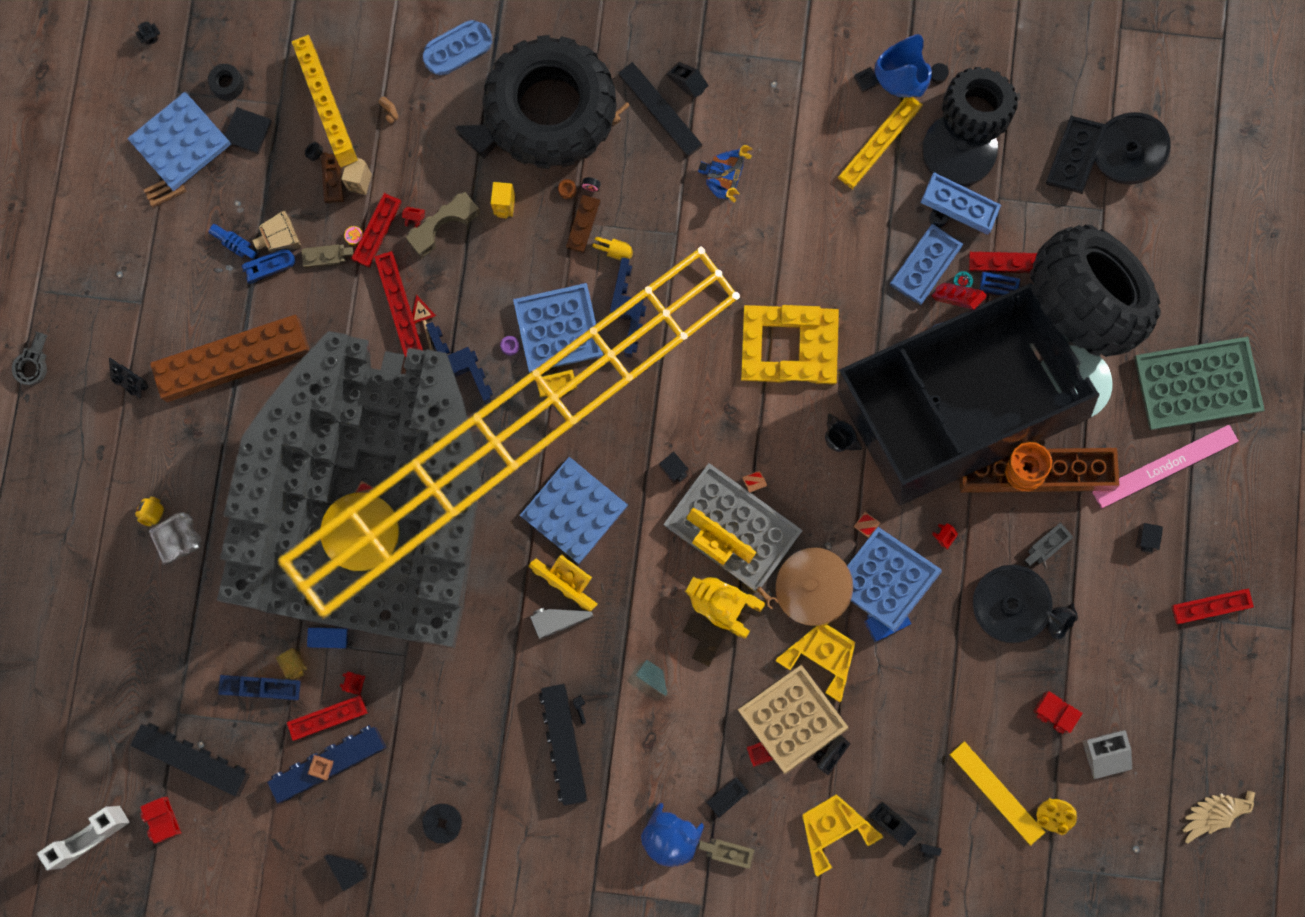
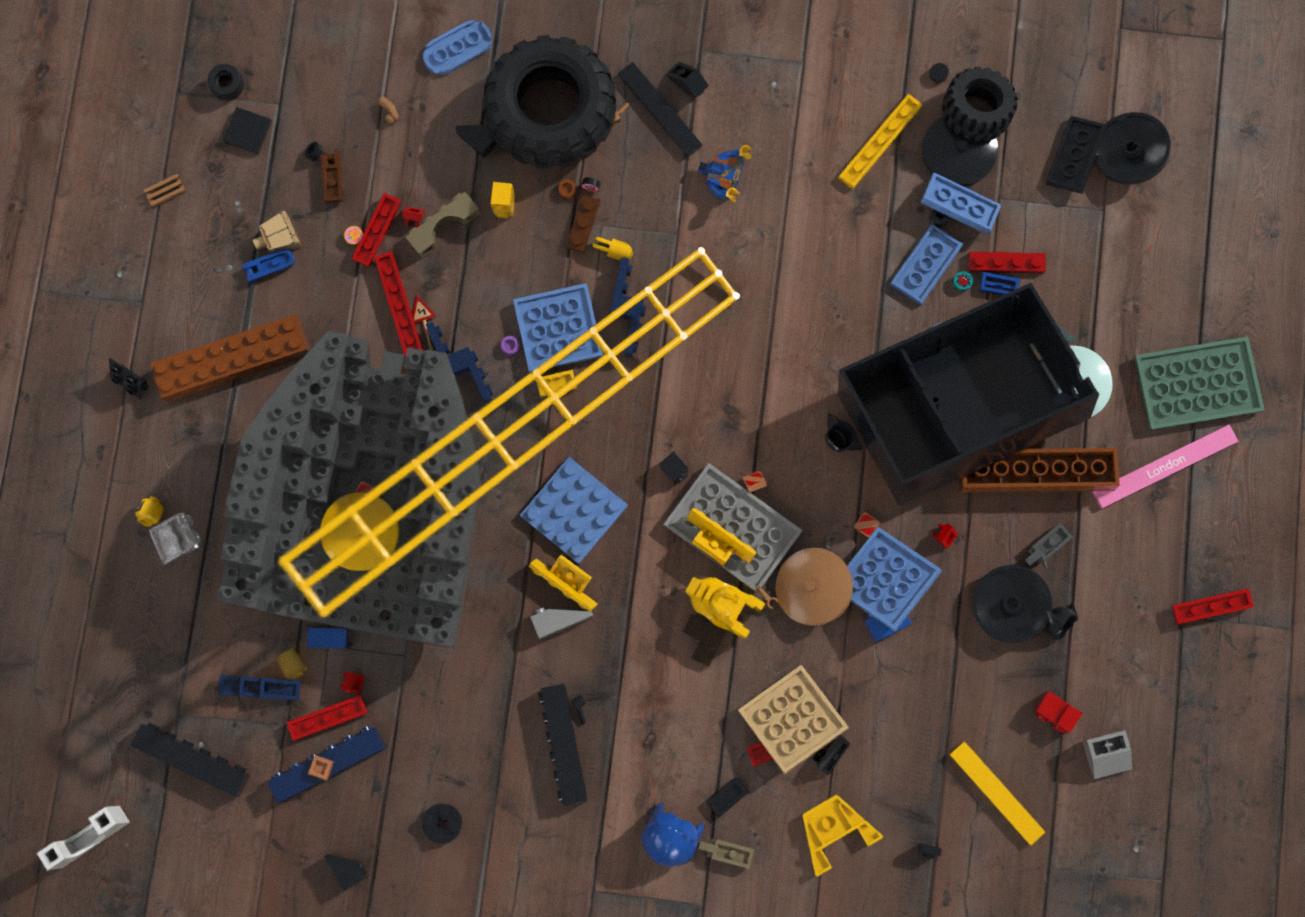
(38, 359): dark grey pin -> none
(147, 33): black gear -> none
(160, 820): red brick -> none
(179, 141): medium blue plate -> none
(233, 242): blue hinge -> none
(324, 101): yellow brick -> none
(325, 255): dark tan hinge -> none
(357, 177): tan brick -> none
(653, 676): clear light blue tile -> none
(816, 344): yellow piece -> none
(827, 649): yellow wing -> none
(866, 79): black plate -> none
(893, 824): black slope -> none
(903, 69): blue piece -> none
(958, 295): red plate -> none
(1031, 457): orange wheel -> none
(1063, 812): yellow plate -> none
(1095, 291): black tyre -> none
(1149, 538): black brick -> none
(1216, 814): tan animal -> none

